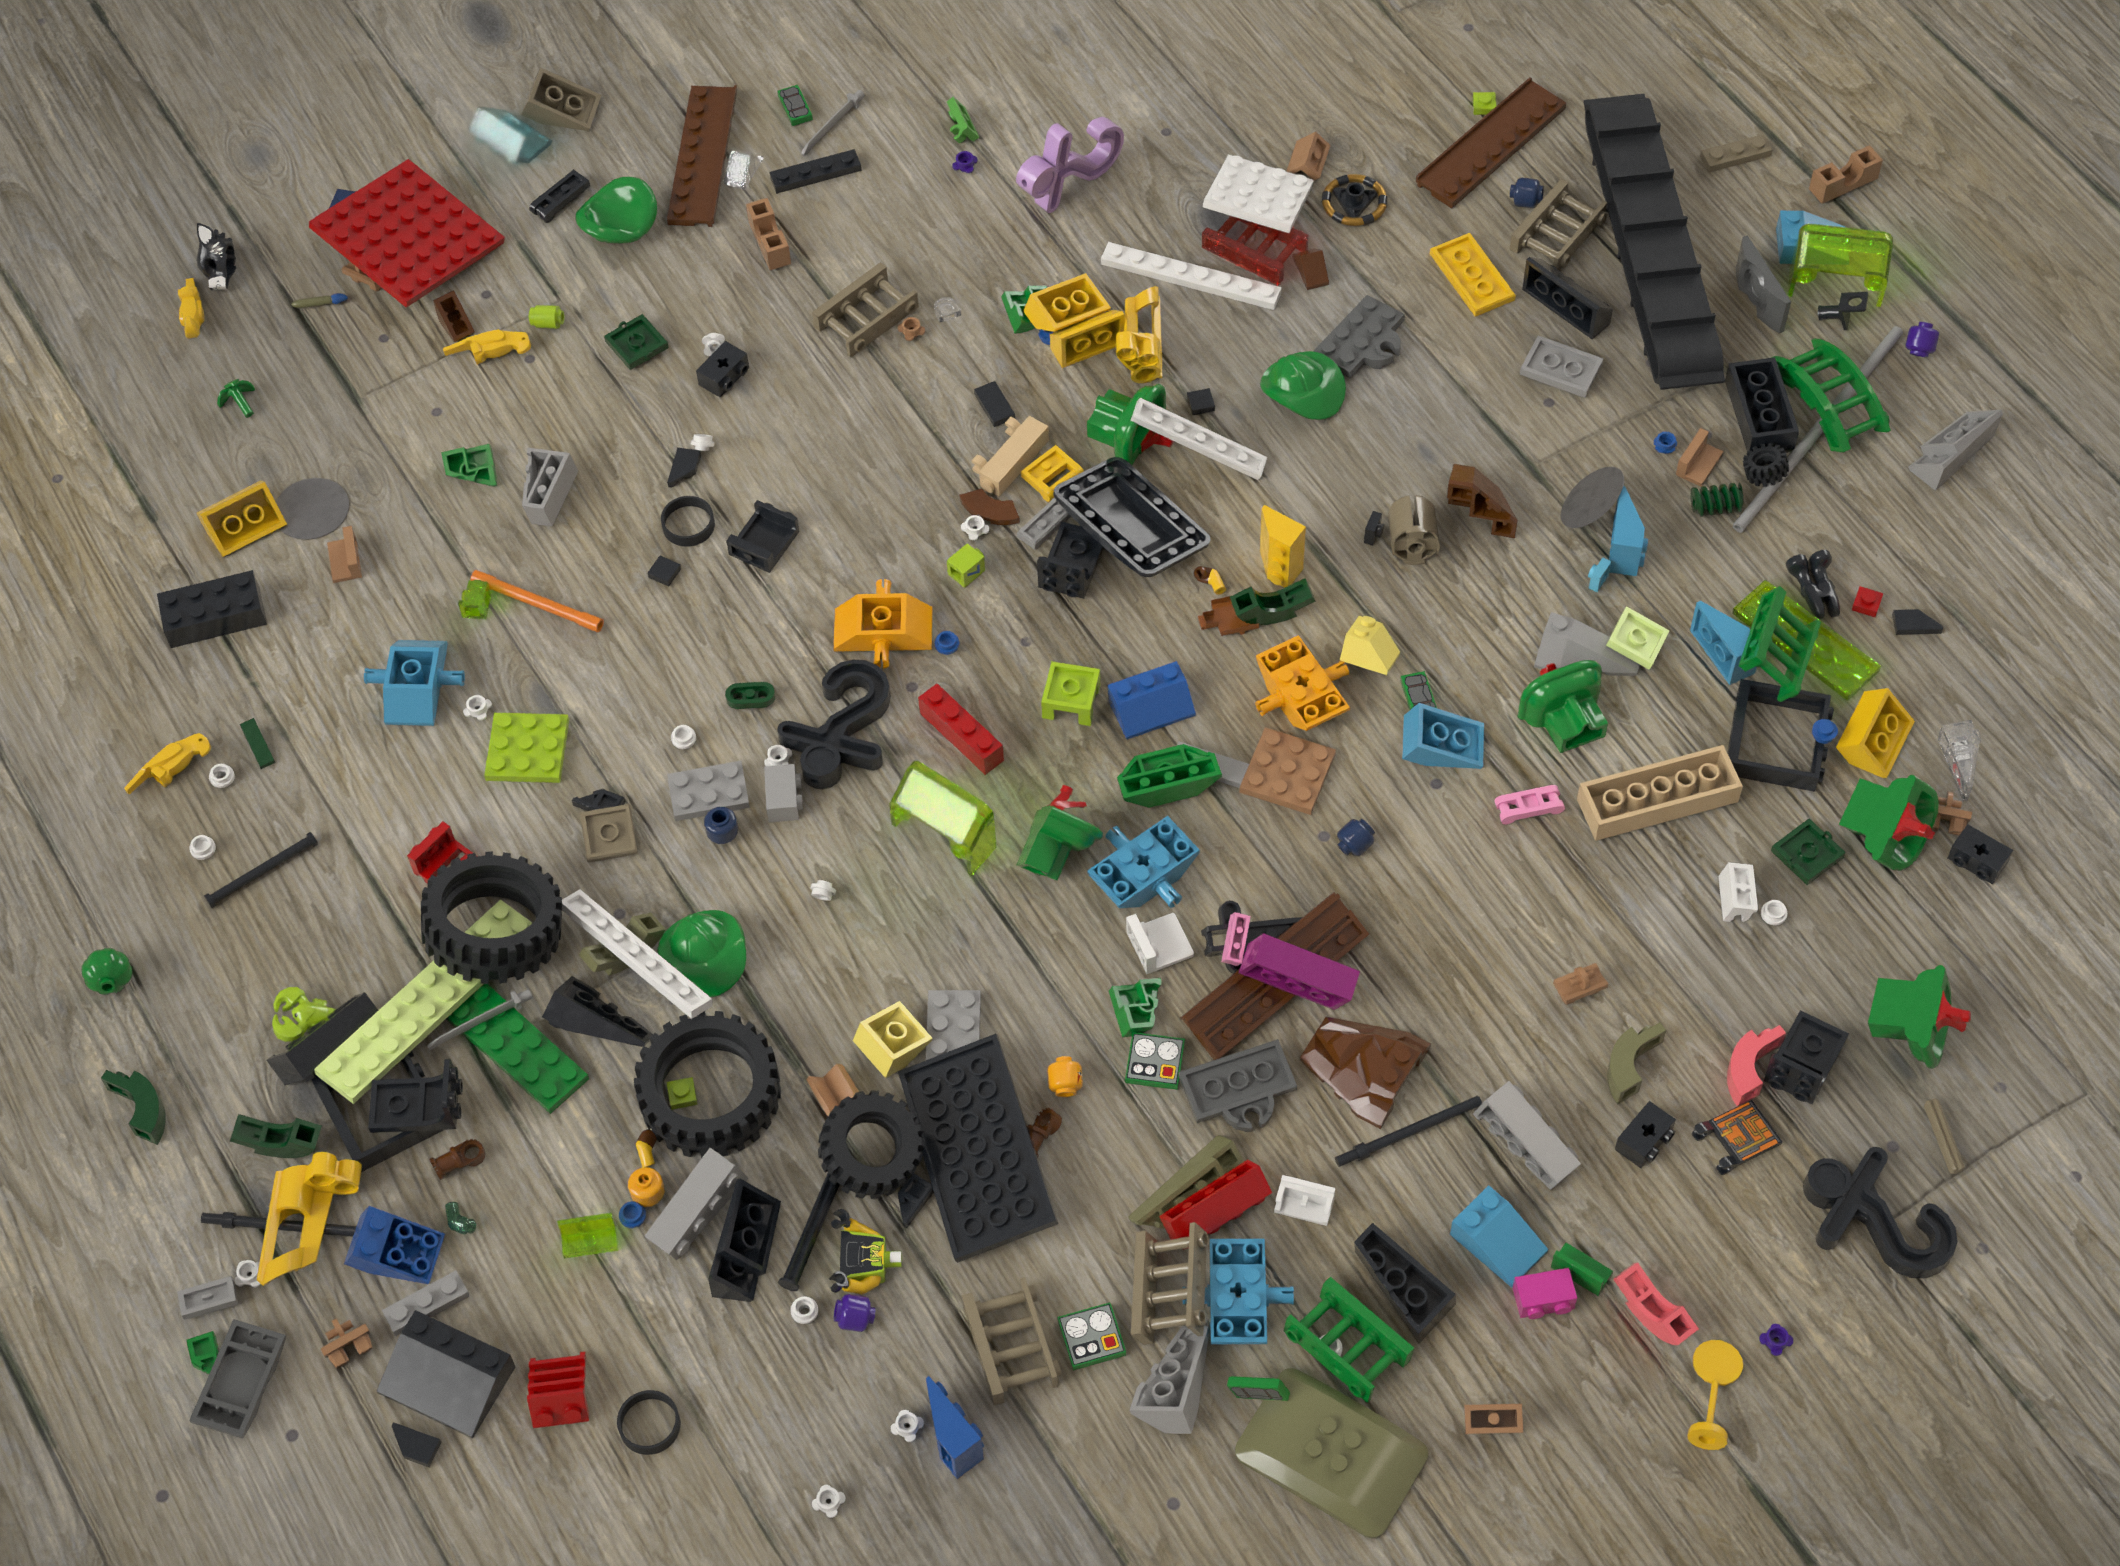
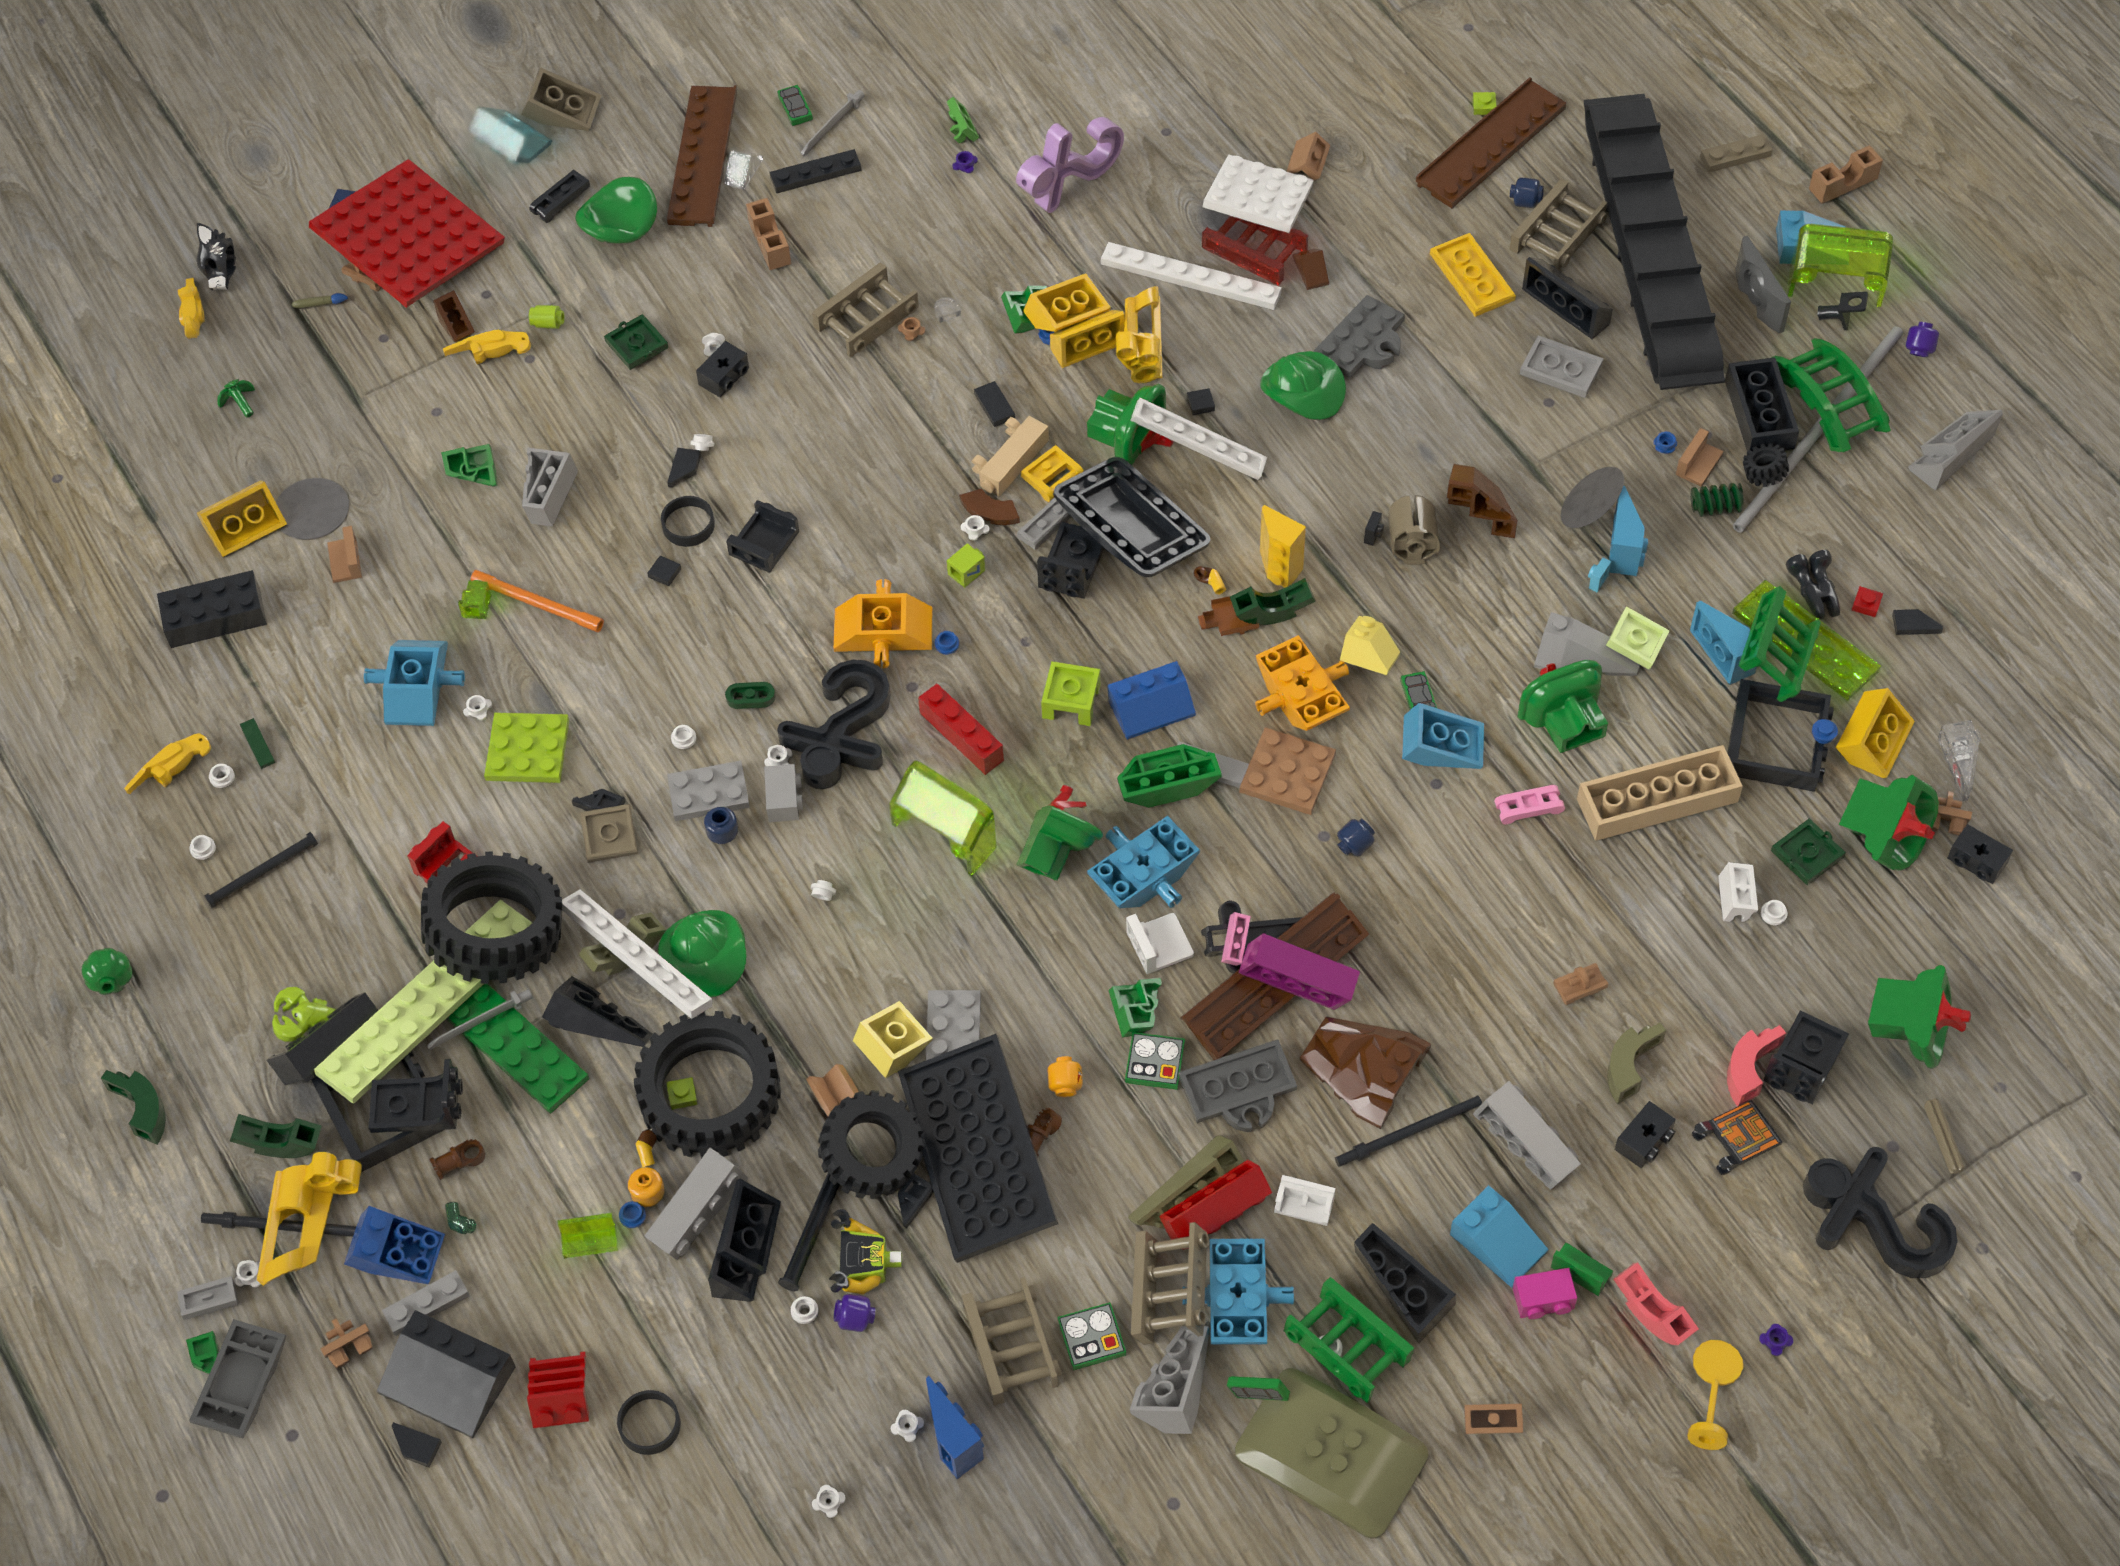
(1354, 199): black piece -> none

